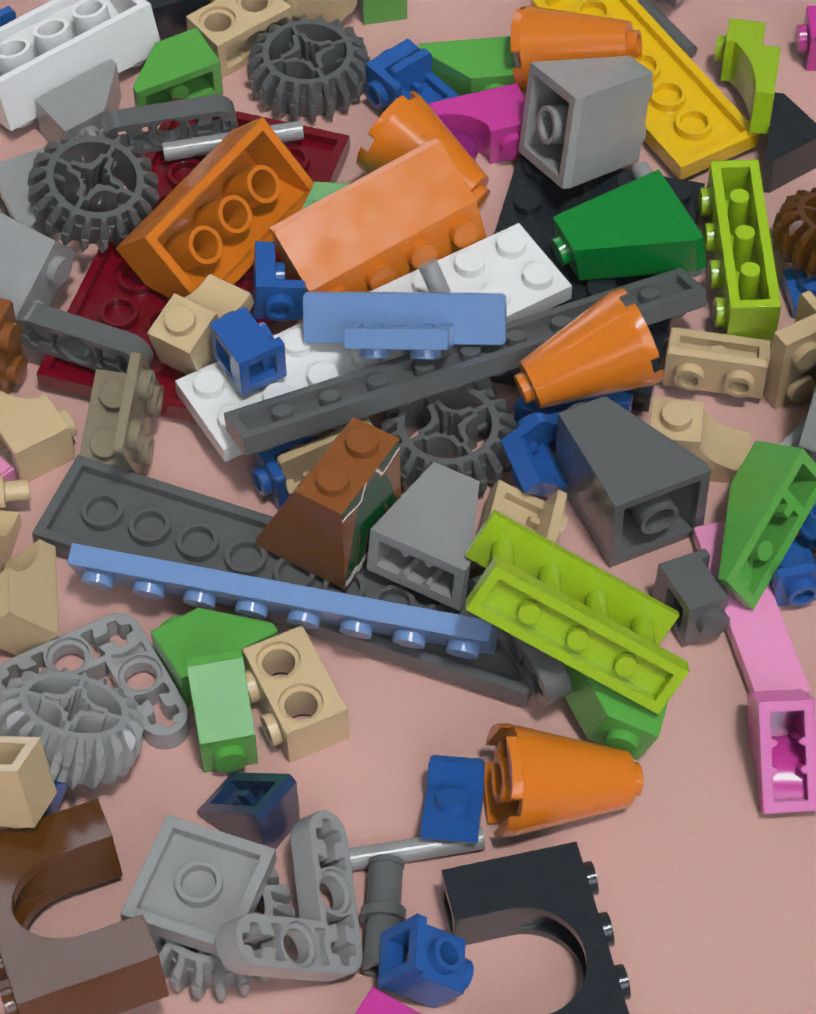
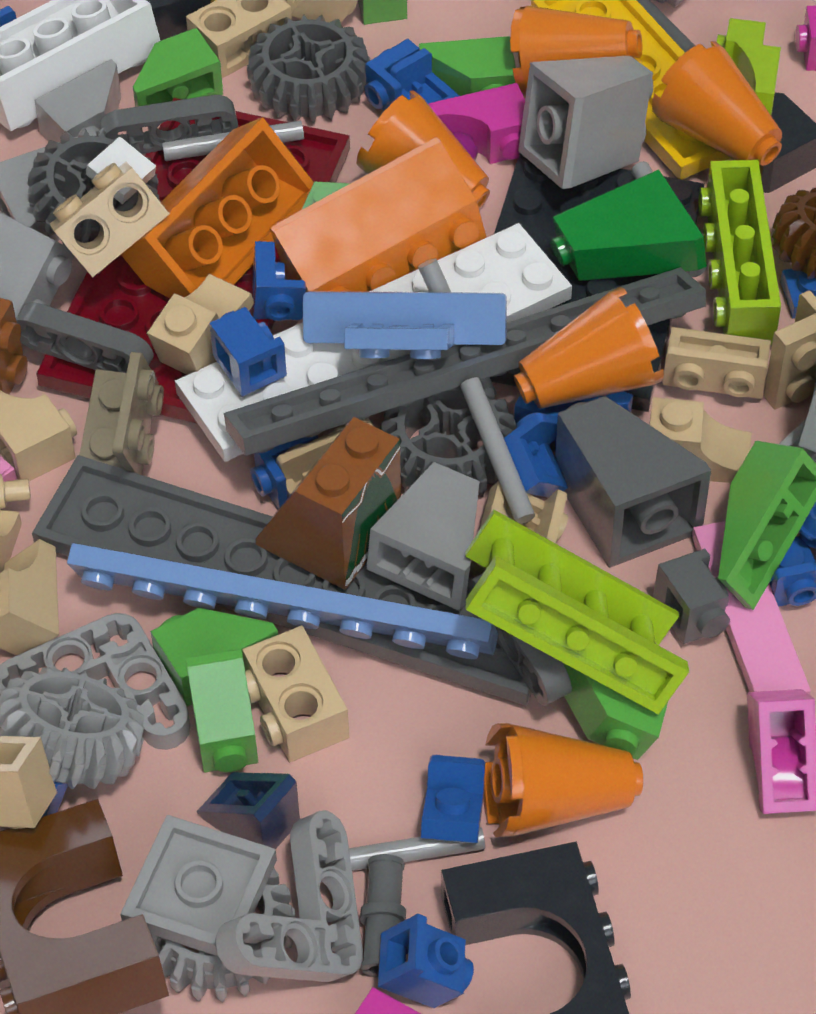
(117, 228): none -> tan brick
(118, 153): none -> white tile
(497, 450): none -> light grey bar
(717, 106): none -> orange cone

